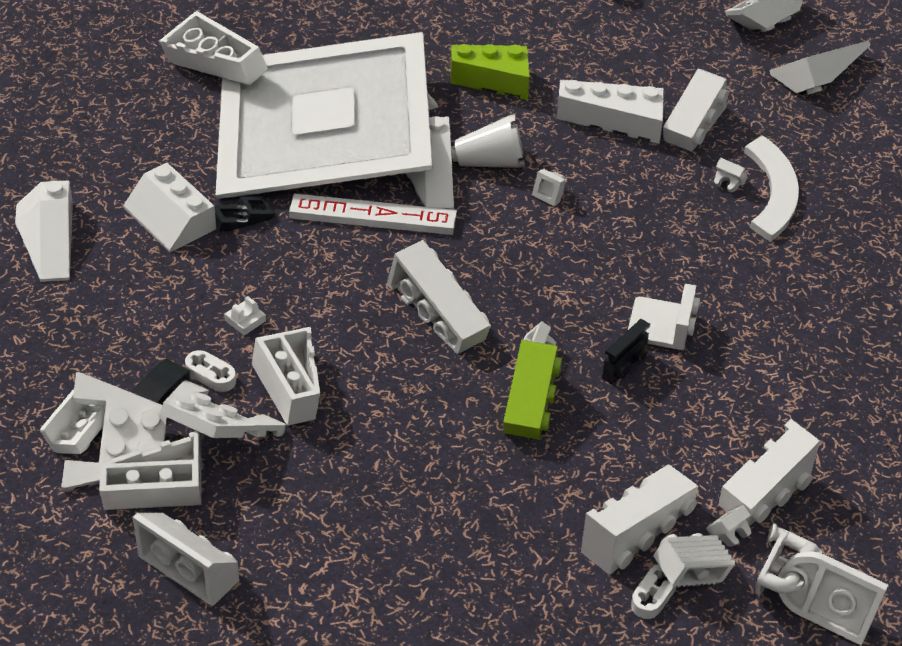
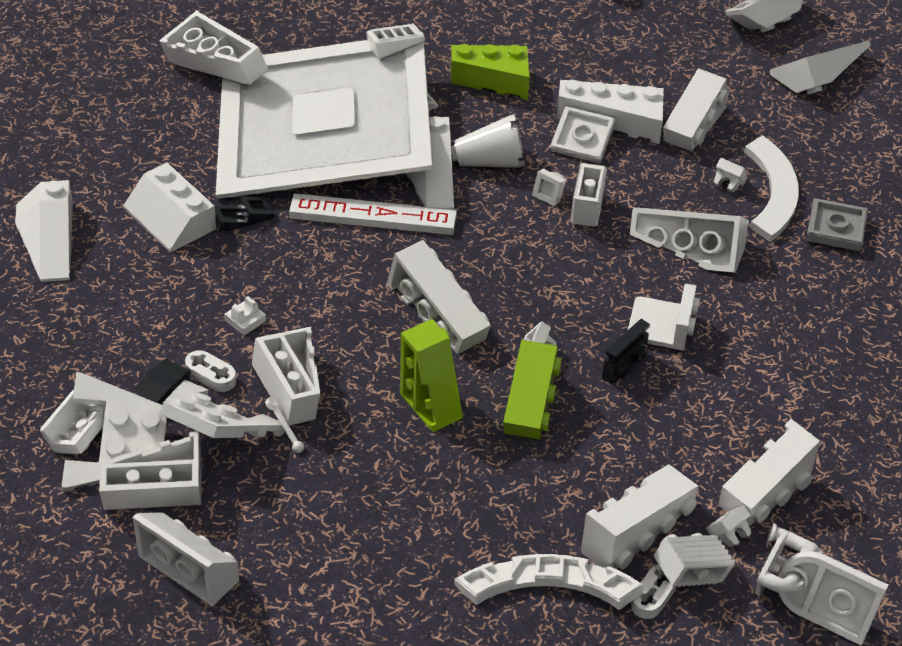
(272, 403): none -> white hinge
(393, 39): none -> white slope
(429, 375): none -> lime wedge
(549, 570): none -> white tile
(583, 134): none -> white plate
(588, 194): none -> white brick
(706, 238): none -> white wedge
(837, 224): none -> light grey plate

